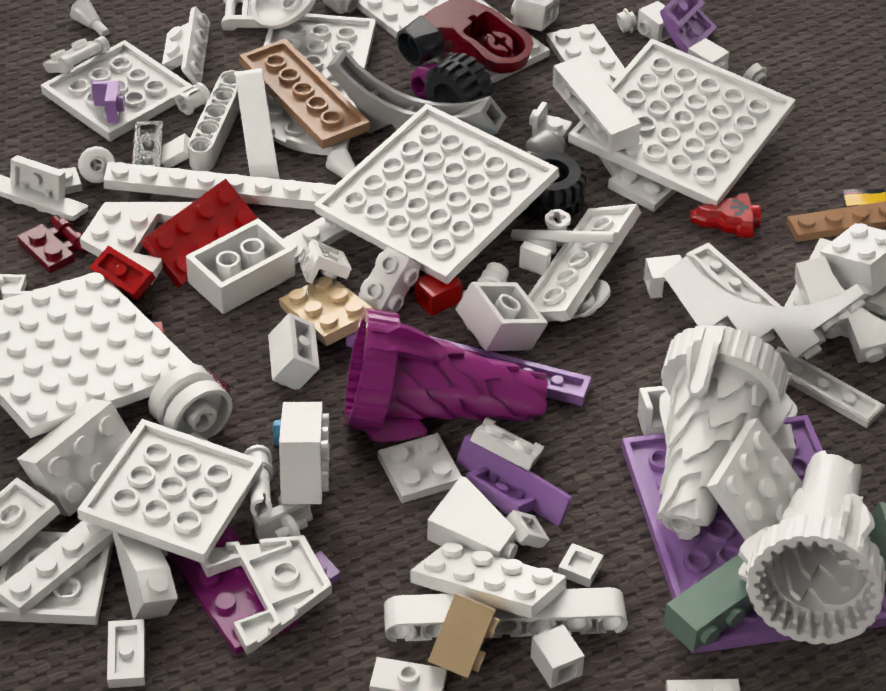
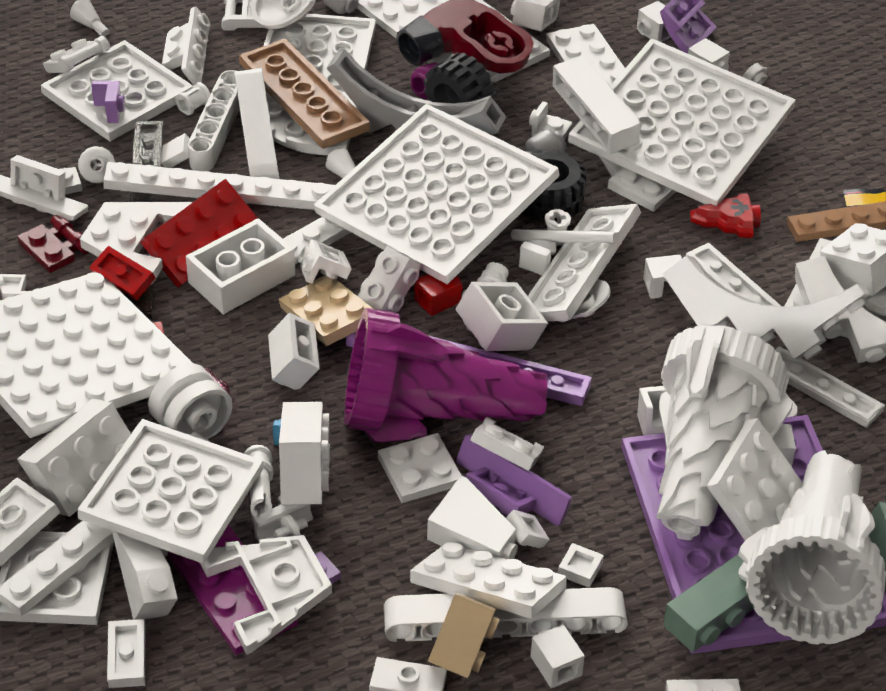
(626, 21): white plate -> none

